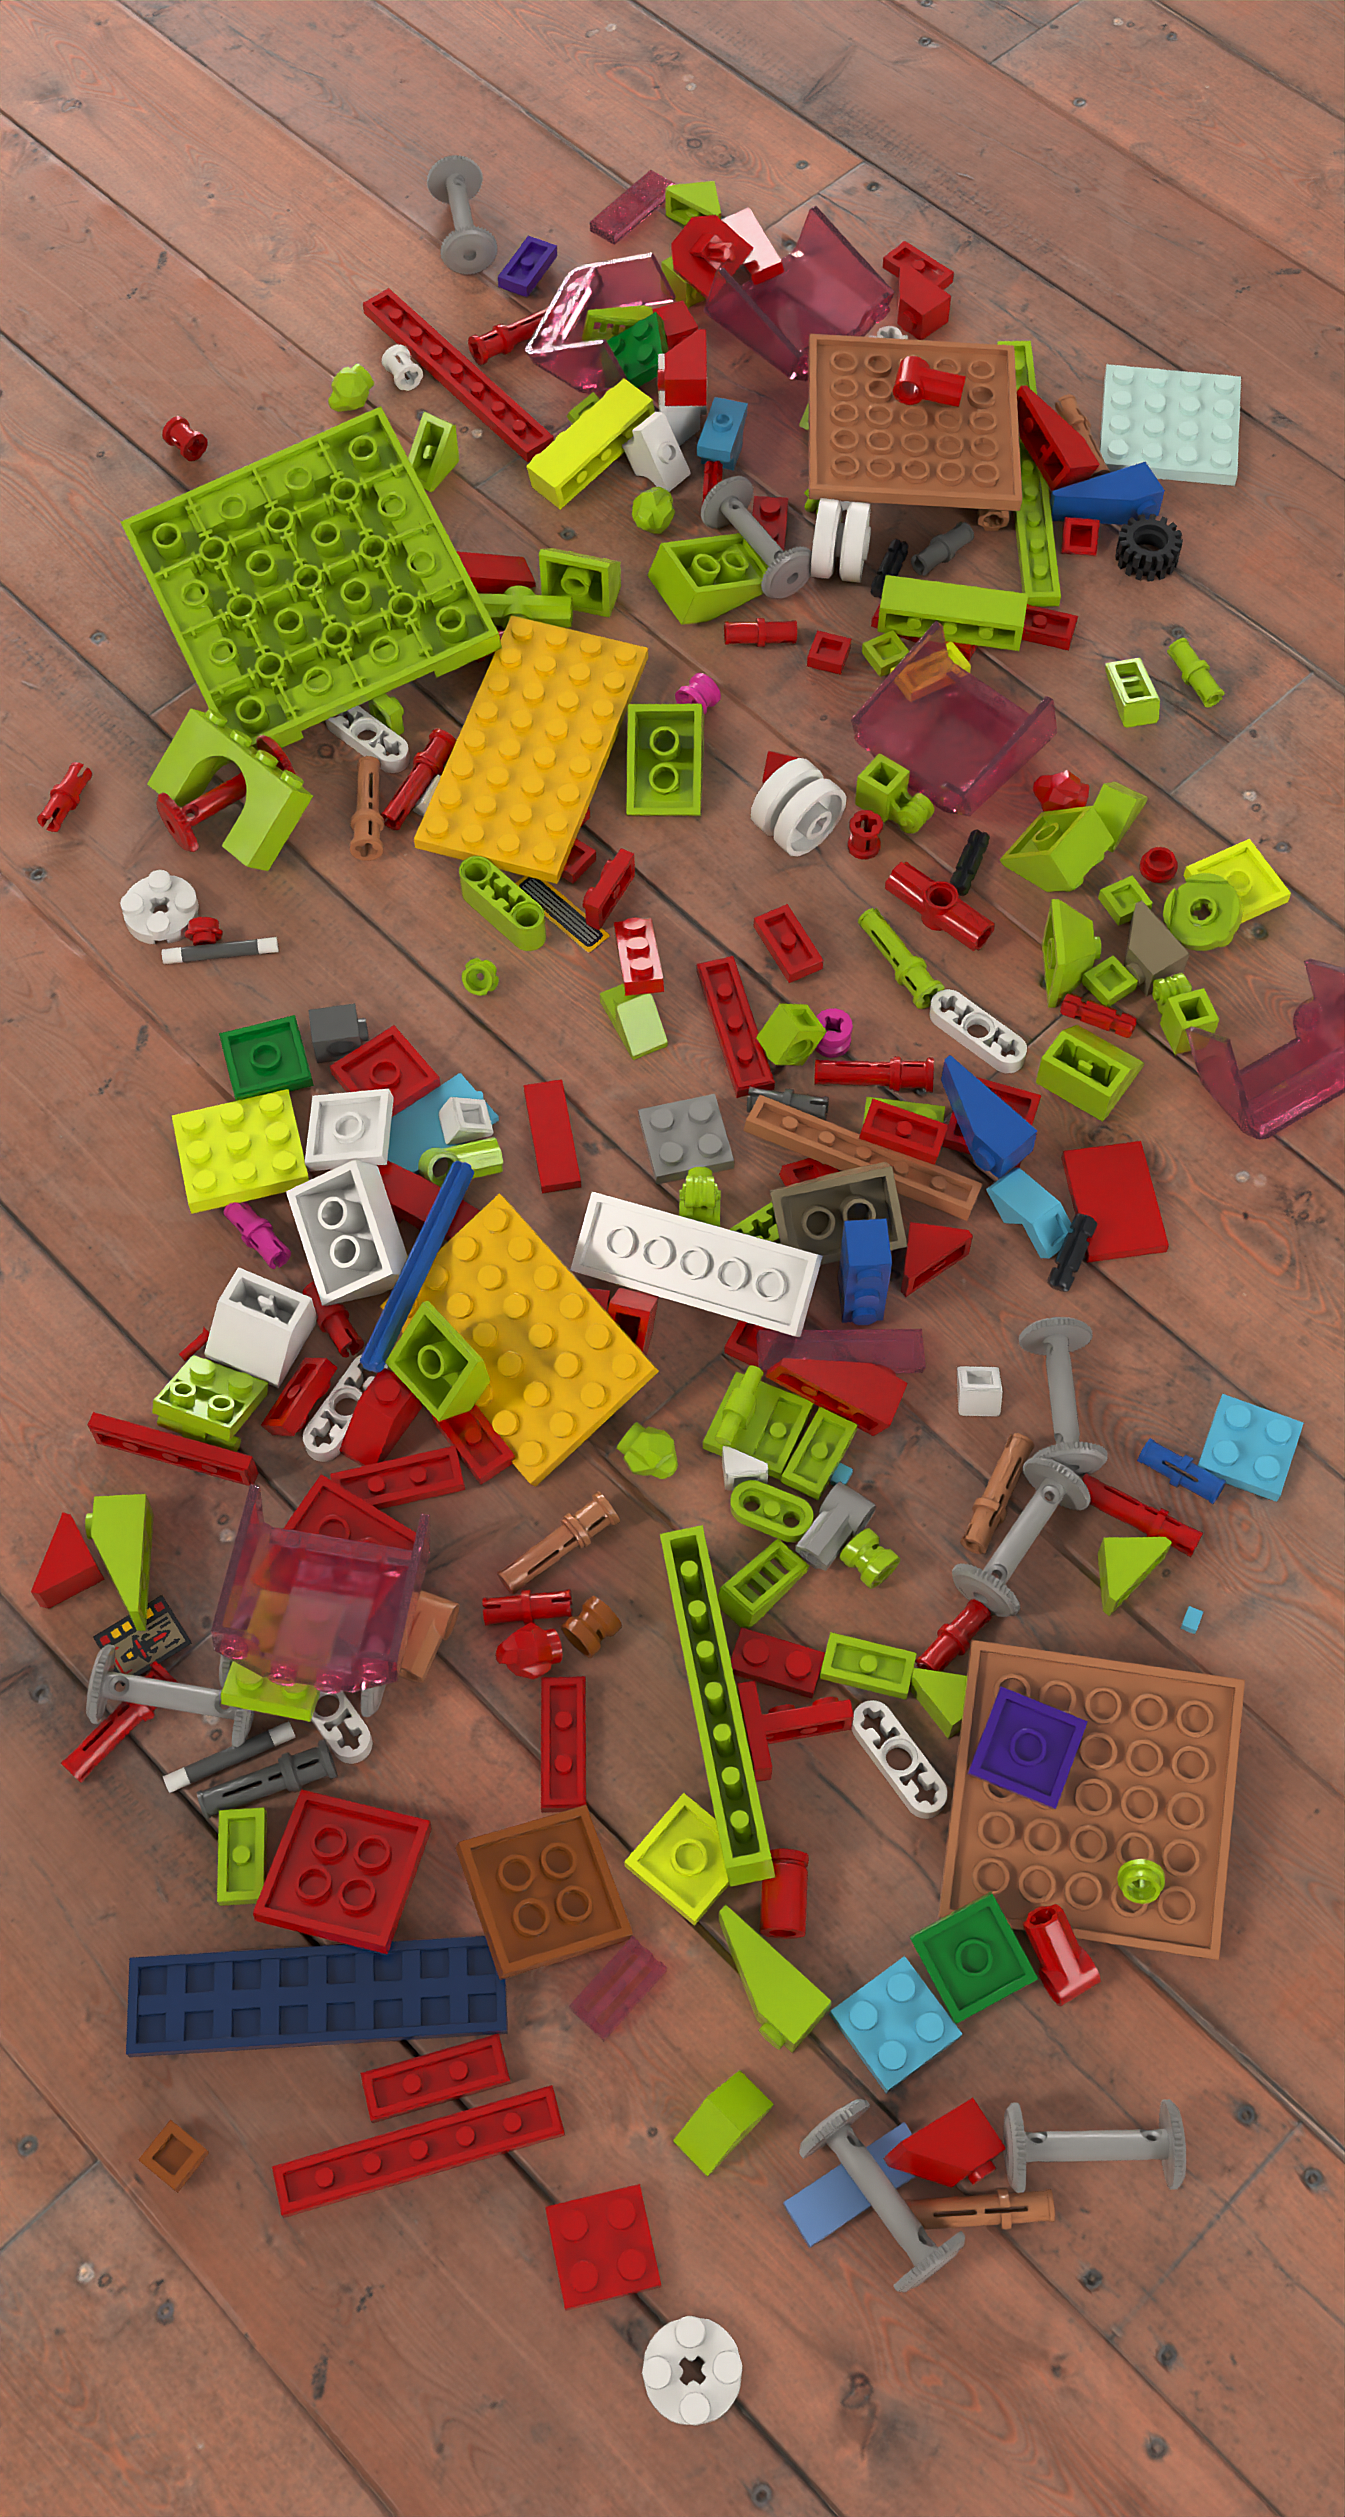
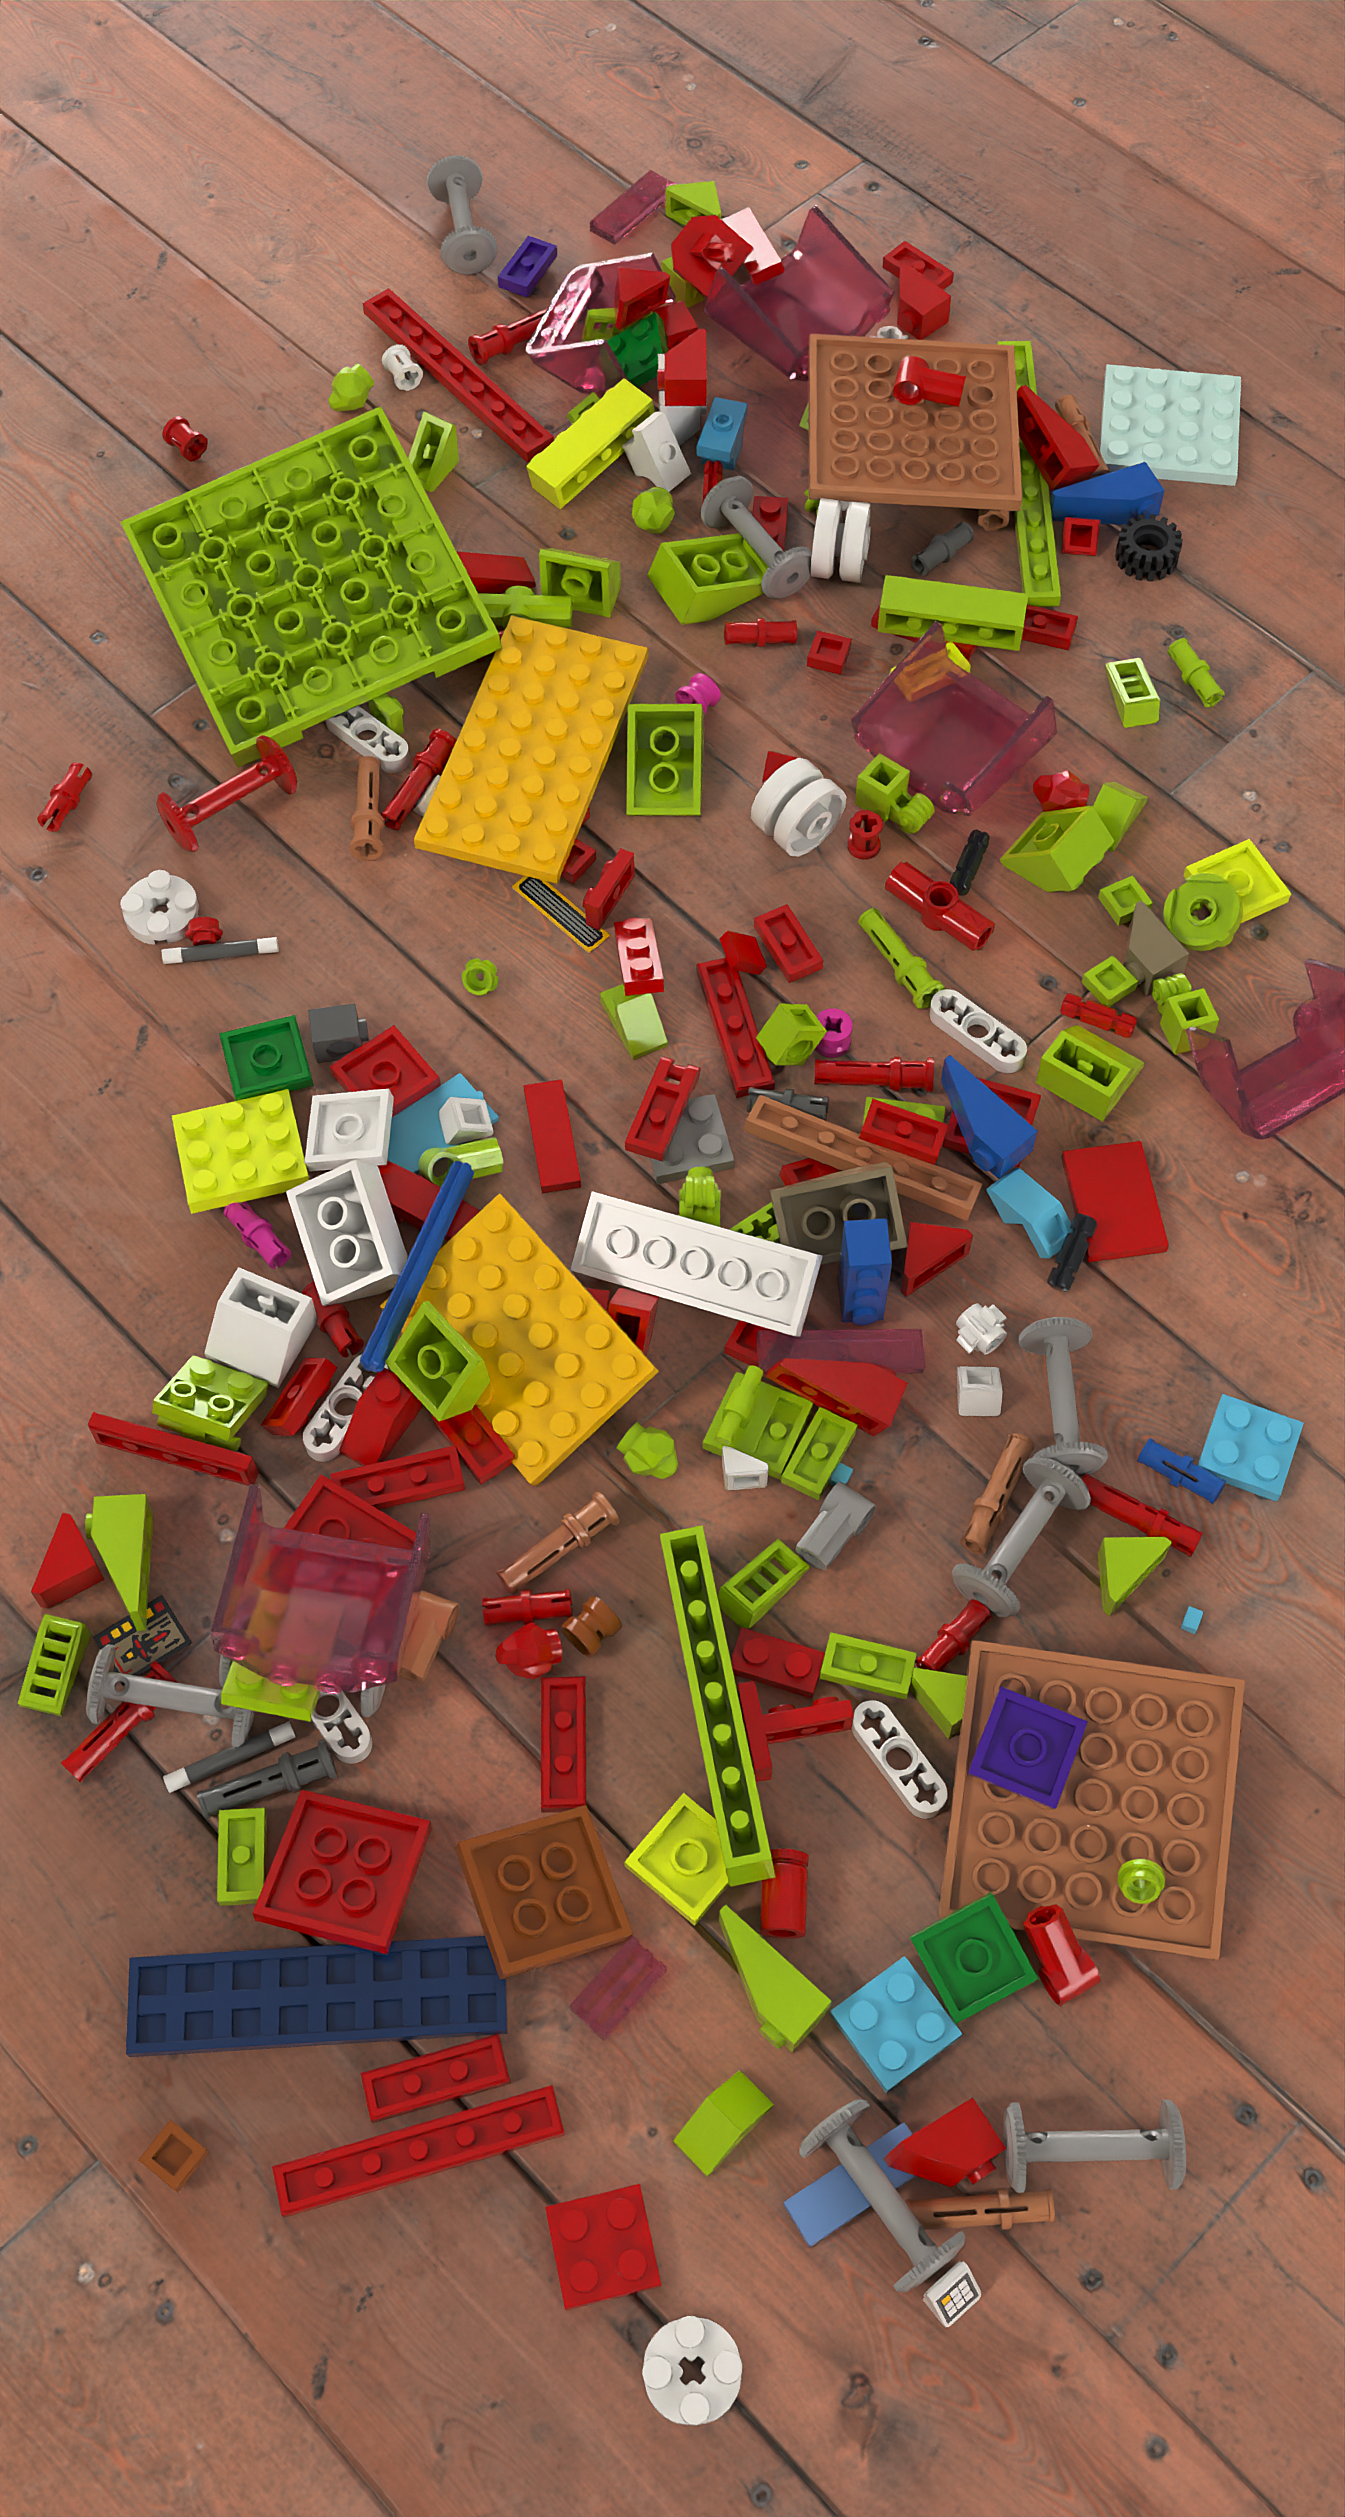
(39, 1660): none -> lime slope
(195, 1345): red piece -> none
(272, 798): lime arch -> none
(502, 903): lime beam -> none
(638, 294): none -> red slope
(661, 1109): none -> red plate
(743, 952): none -> red tile
(773, 1509): lime plate -> none
(872, 1560): lime wheel -> none
(884, 652): lime plate -> none
(890, 565): black axle -> none
(952, 2294): none -> slope
(981, 1328): none -> white gear
(1067, 950): lime slope -> none
(1158, 865): red plate -> none

